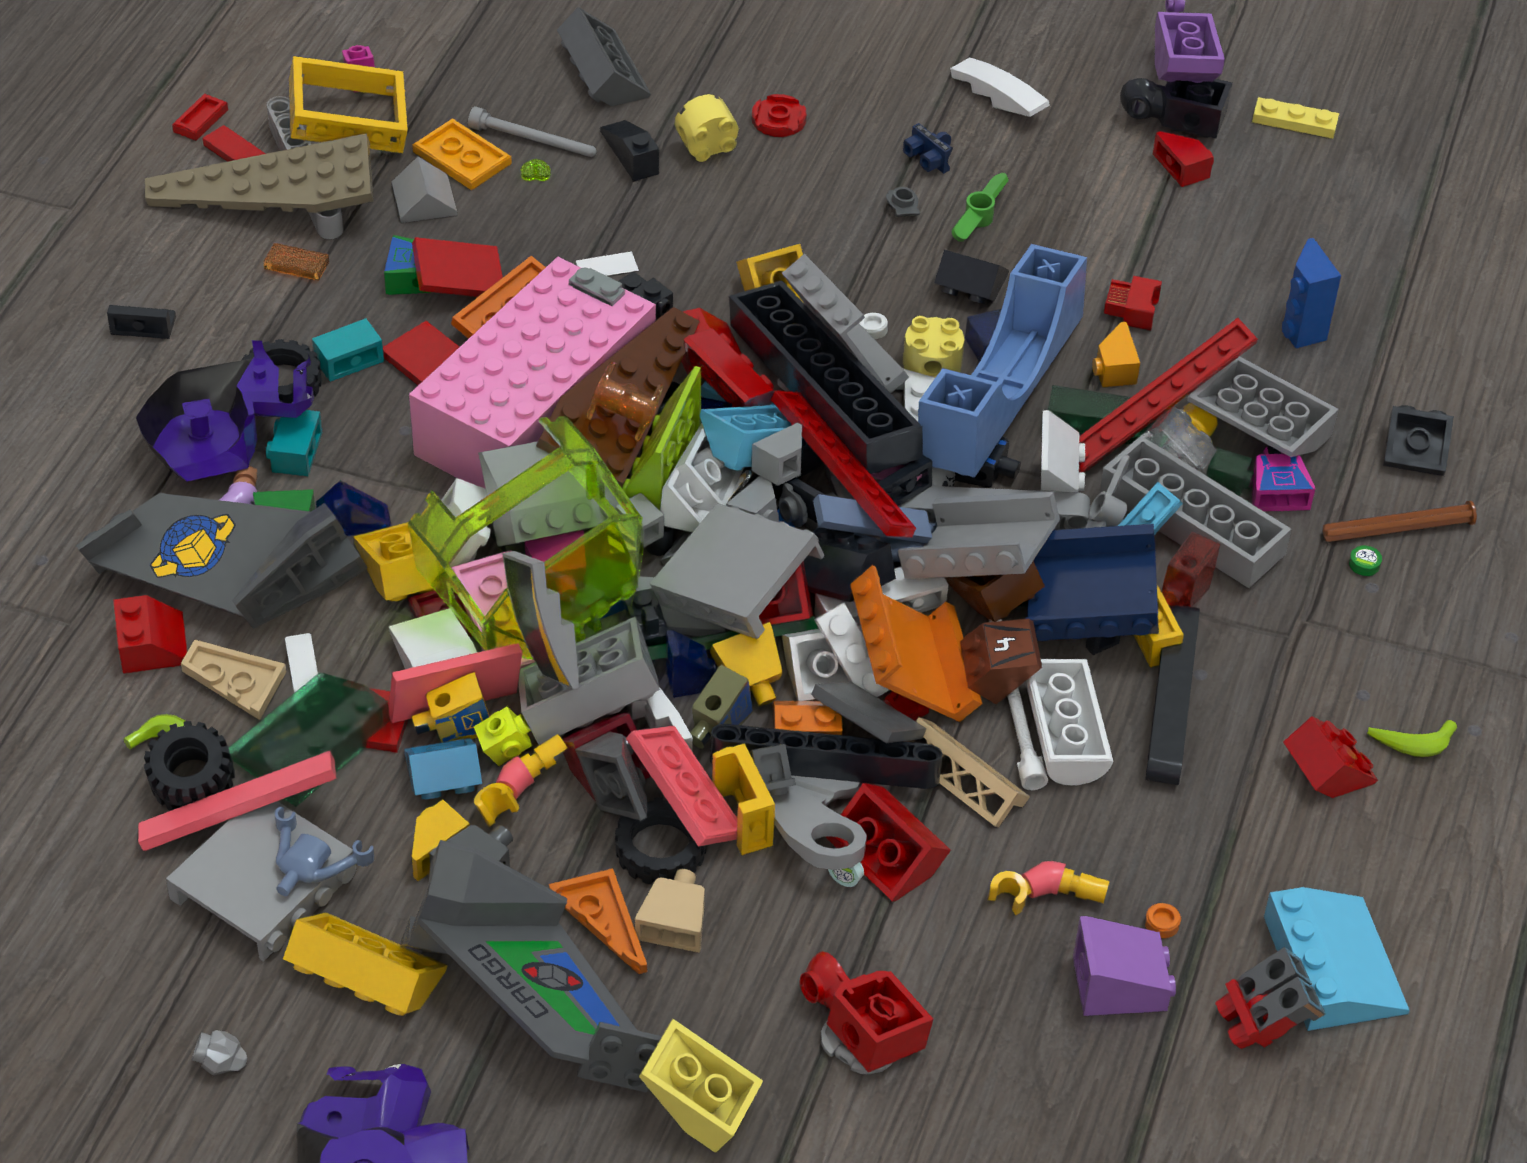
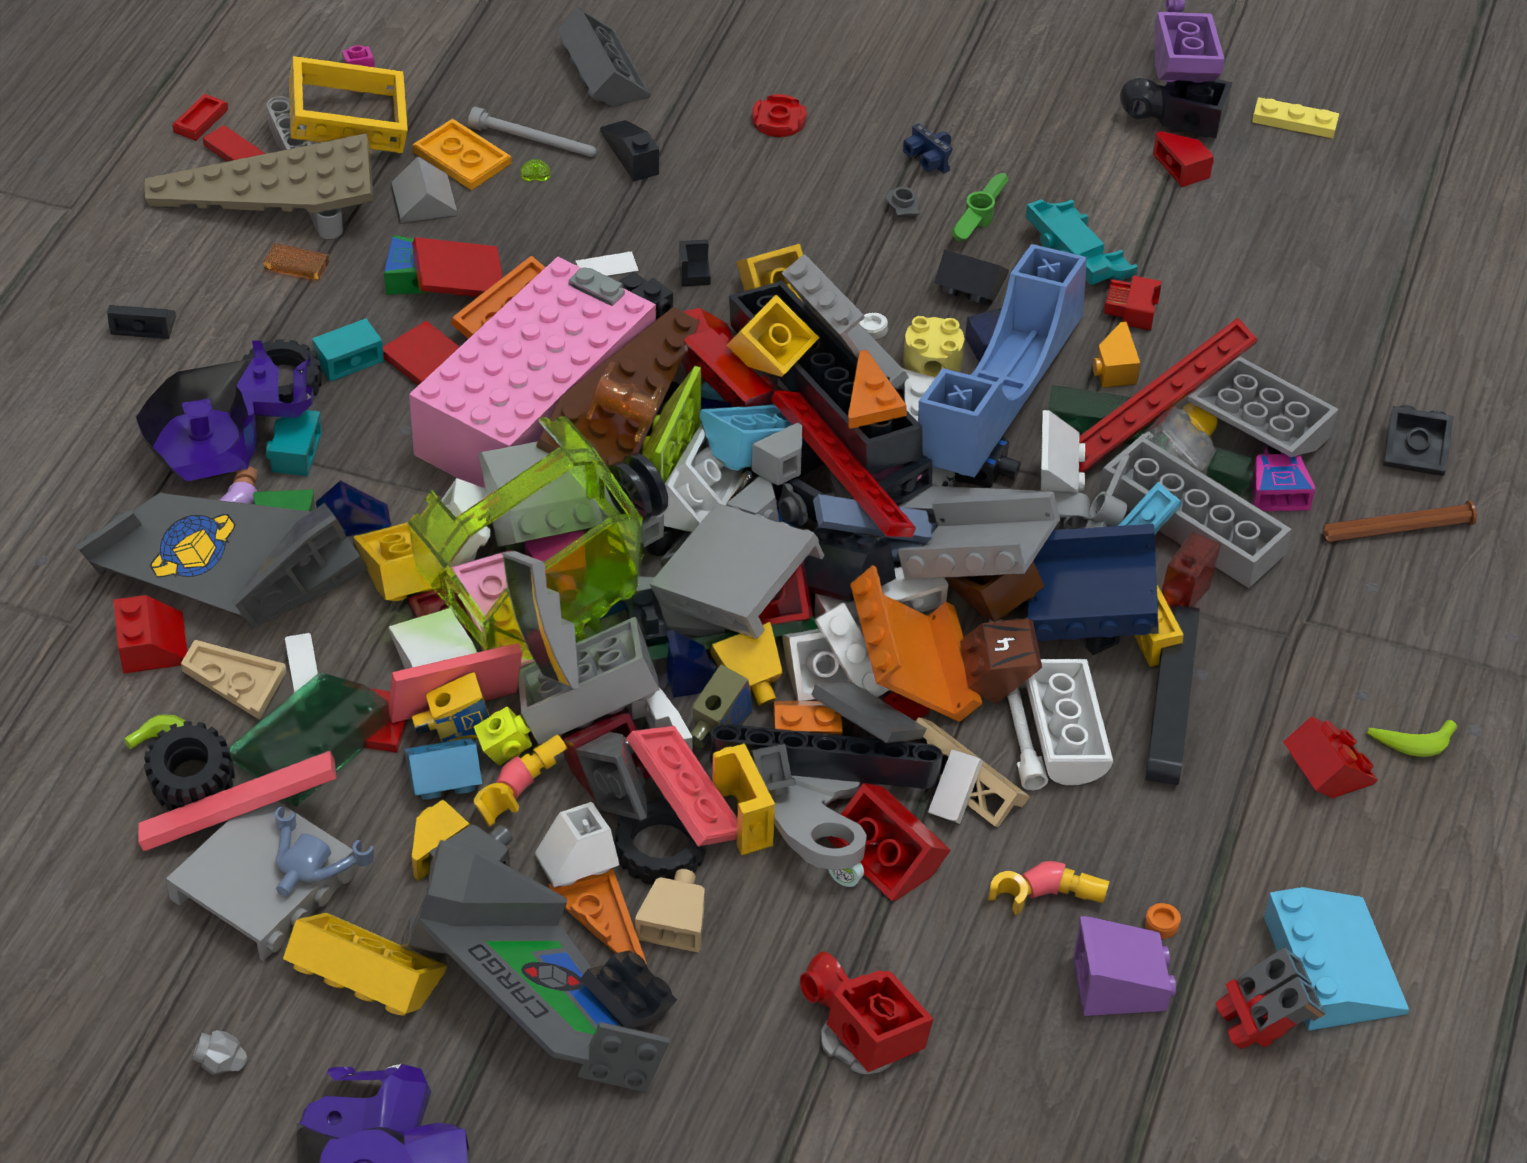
(577, 846): none -> white slope
(629, 990): none -> black plate
(641, 484): none -> black wheel
(694, 263): none -> black panel
(699, 1086): light yellow slope -> none
(707, 127): light yellow brick -> none
(773, 339): none -> yellow slope
(873, 395): none -> orange wing
(955, 786): none -> white slope
(1004, 89): white slope -> none
(1066, 231): none -> teal bracket
(1311, 297): blue slope -> none
(1365, 560): green tile -> none

